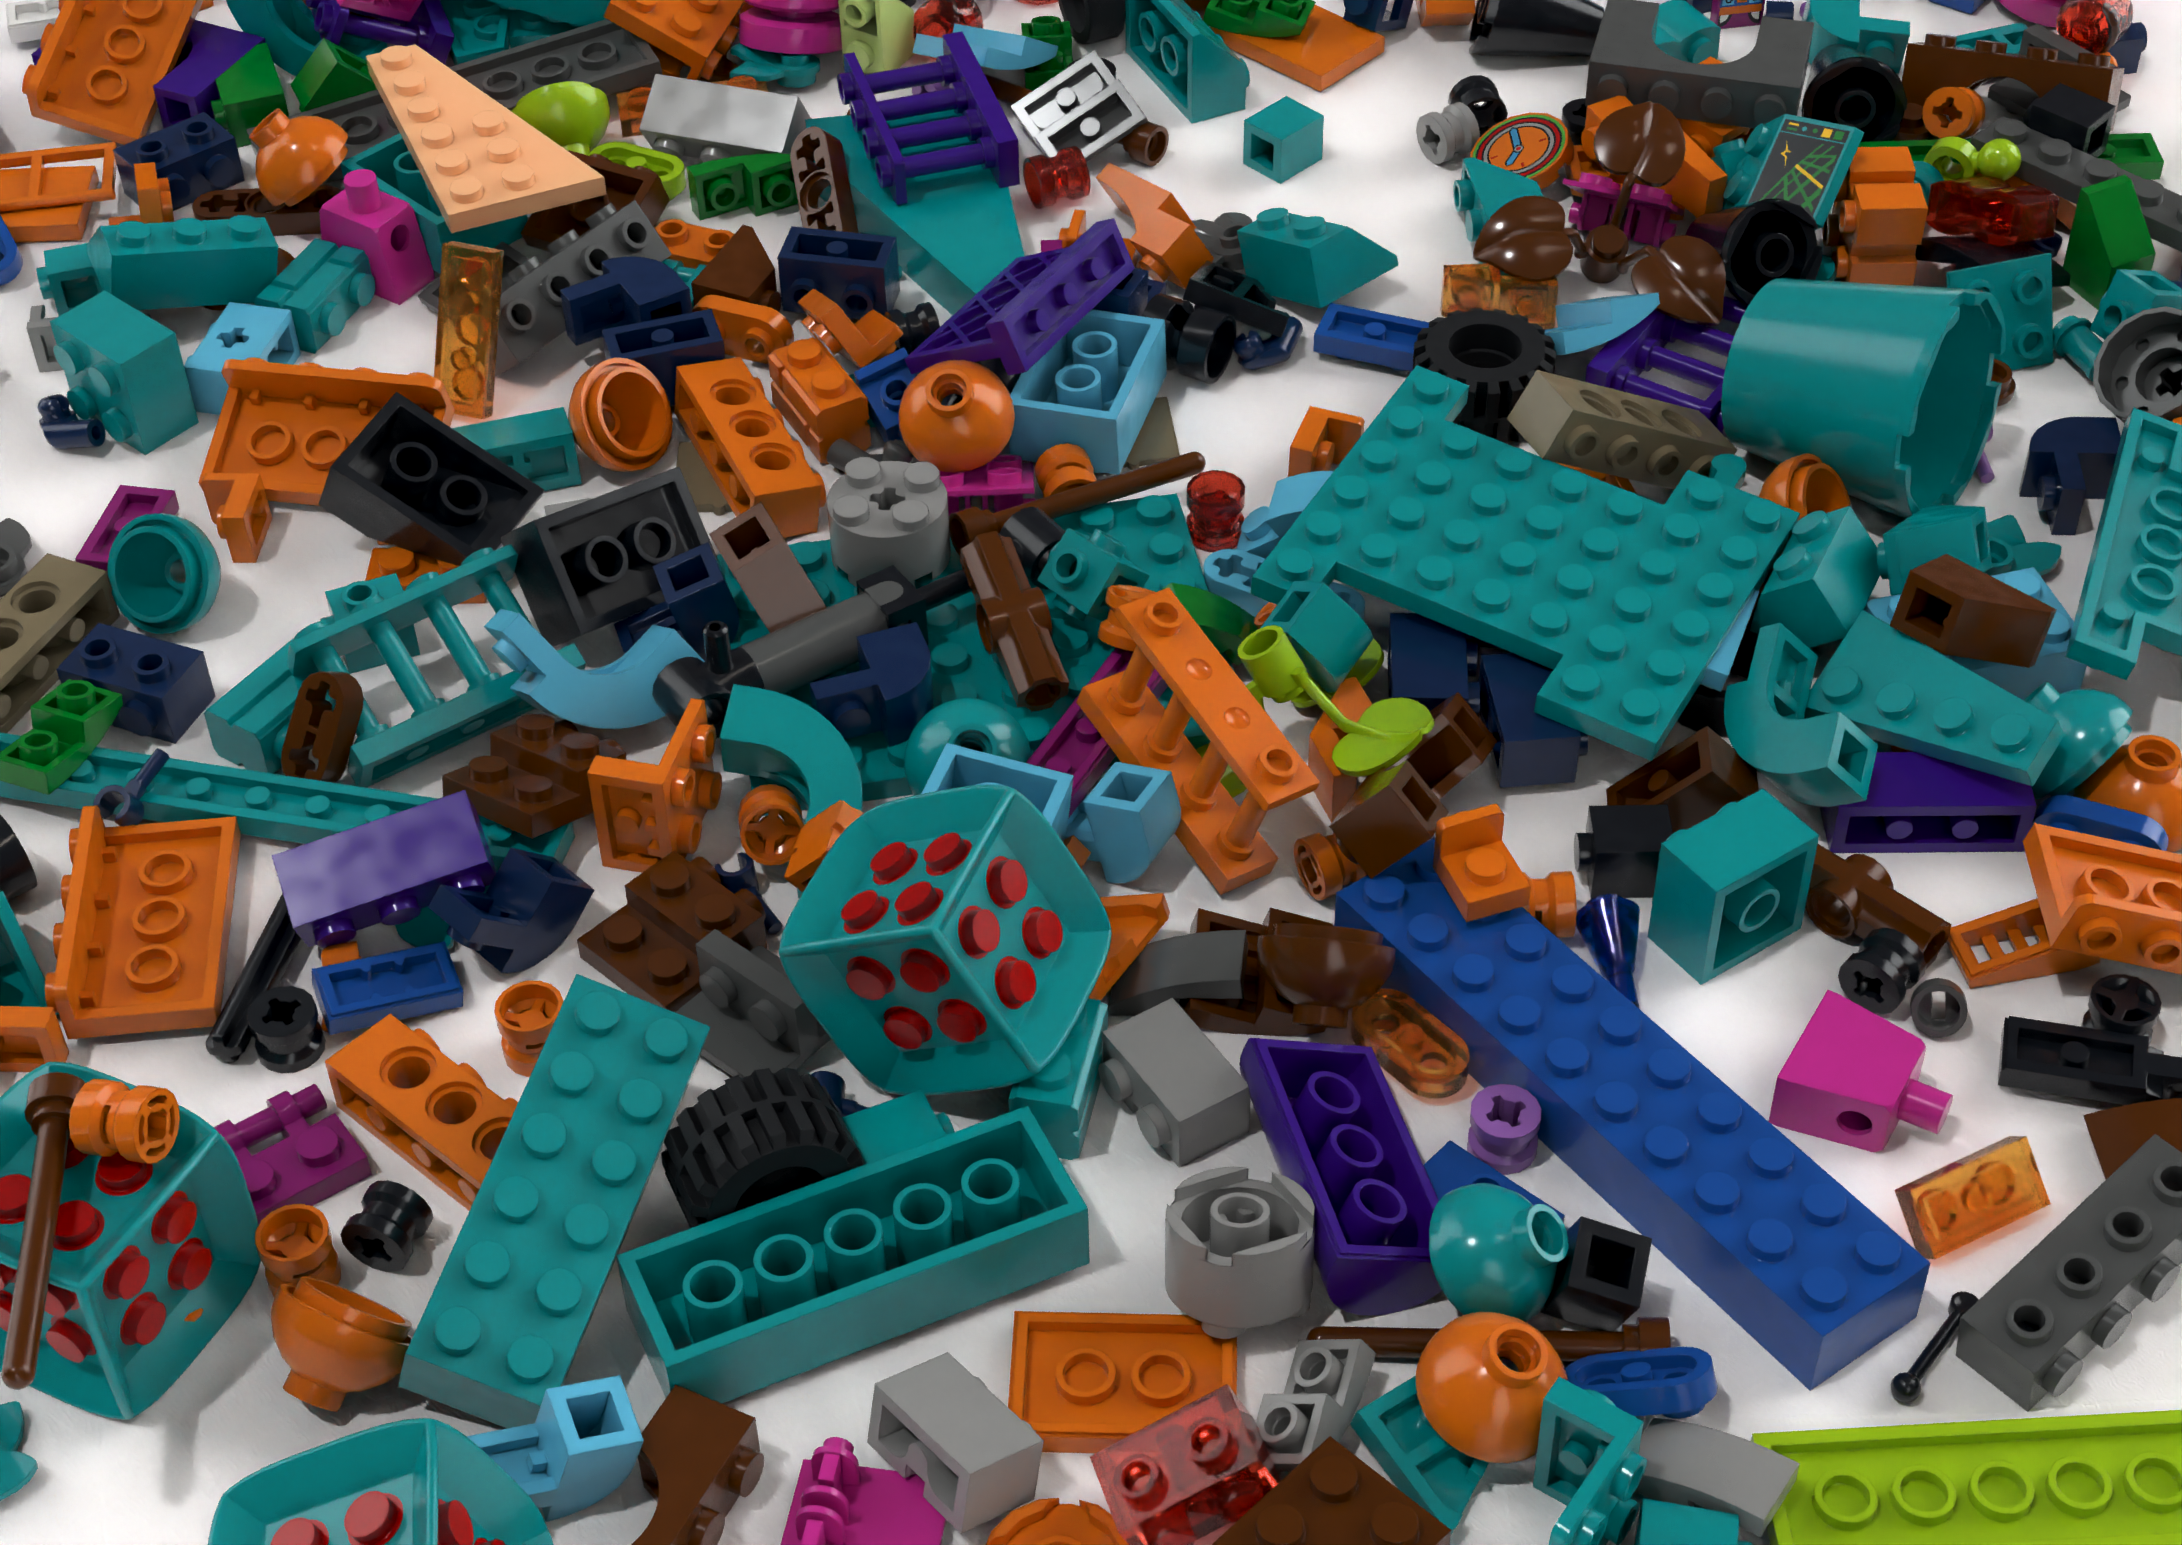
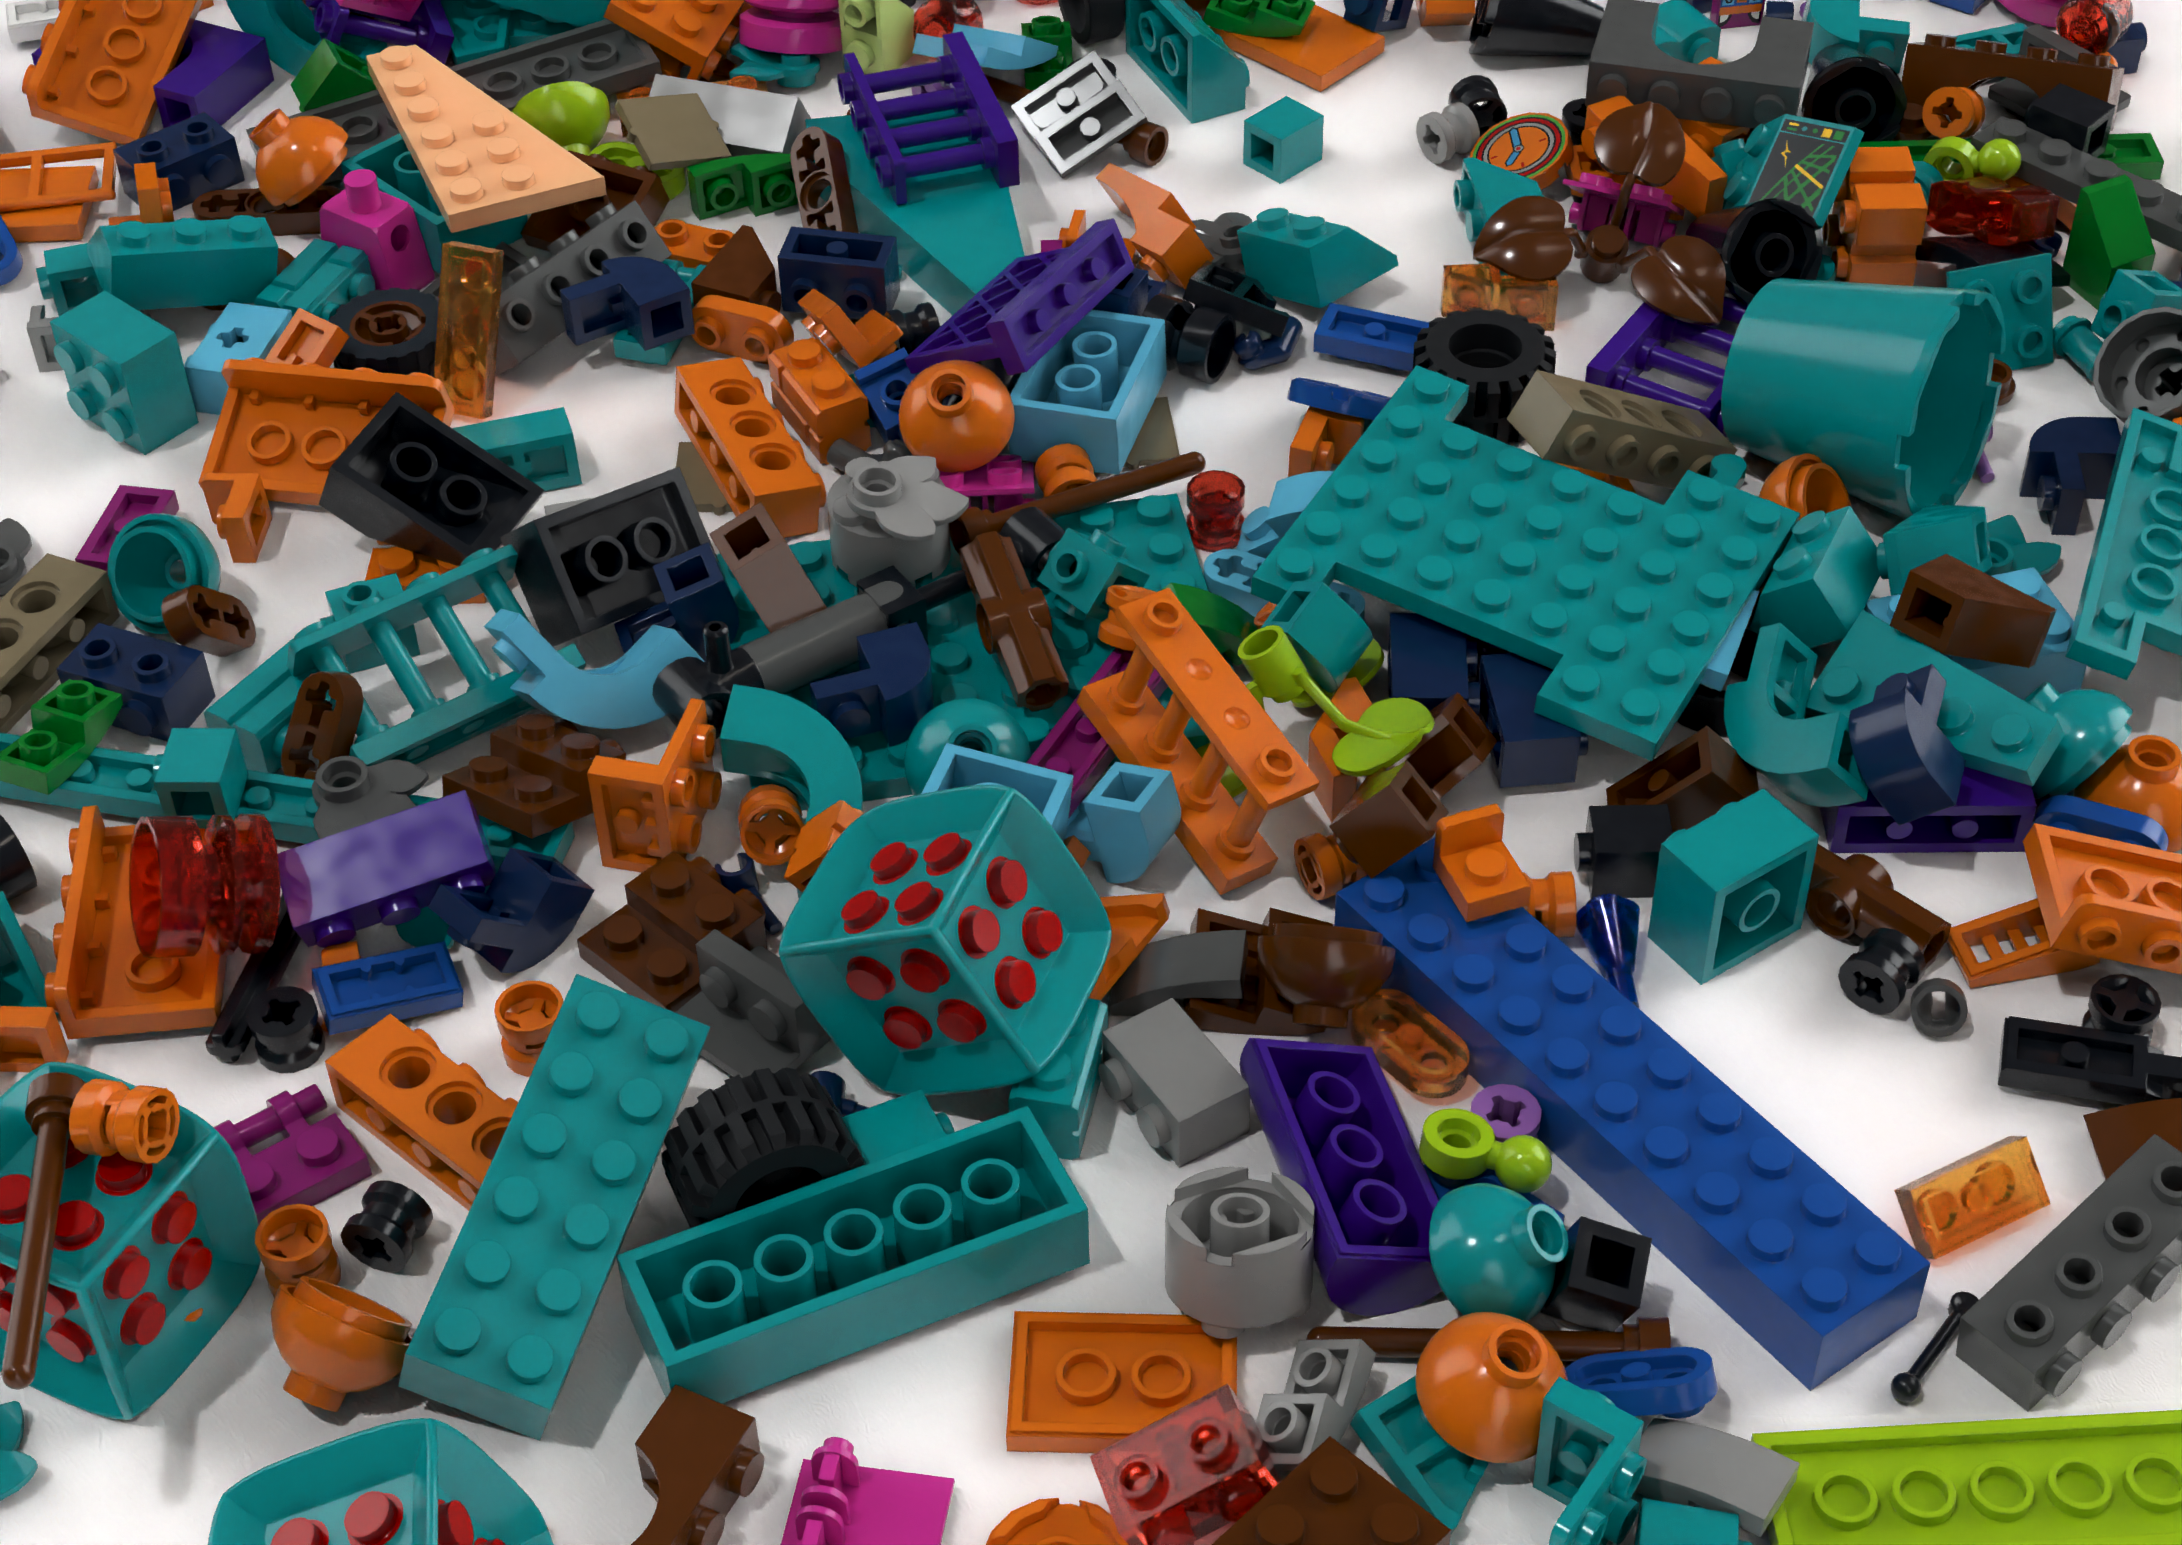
(64, 429): dark blue arm -> none
(133, 809): dark blue hand -> none
(201, 773): none -> teal brick
(207, 885): none -> clear red wheel
(208, 620): none -> reddish brown beam
(248, 93): green slope -> none
(308, 340): none -> orange bracket
(358, 794): none -> dark grey plate
(389, 332): none -> black wheel
(575, 1448): medium azure brick -> none
(620, 415): orange piece -> none
(667, 344): dark blue brick -> none
(671, 130): none -> dark tan piece
(905, 497): none -> light grey plate
(957, 1440): light grey brick -> none
(1056, 177): clear red wheel -> none
(1336, 398): none -> blue tile
(1464, 1145): none -> lime plate
(1598, 320): medium azure slope -> none
(1855, 1079): dark pink torso -> none
(1903, 750): none -> dark blue brick

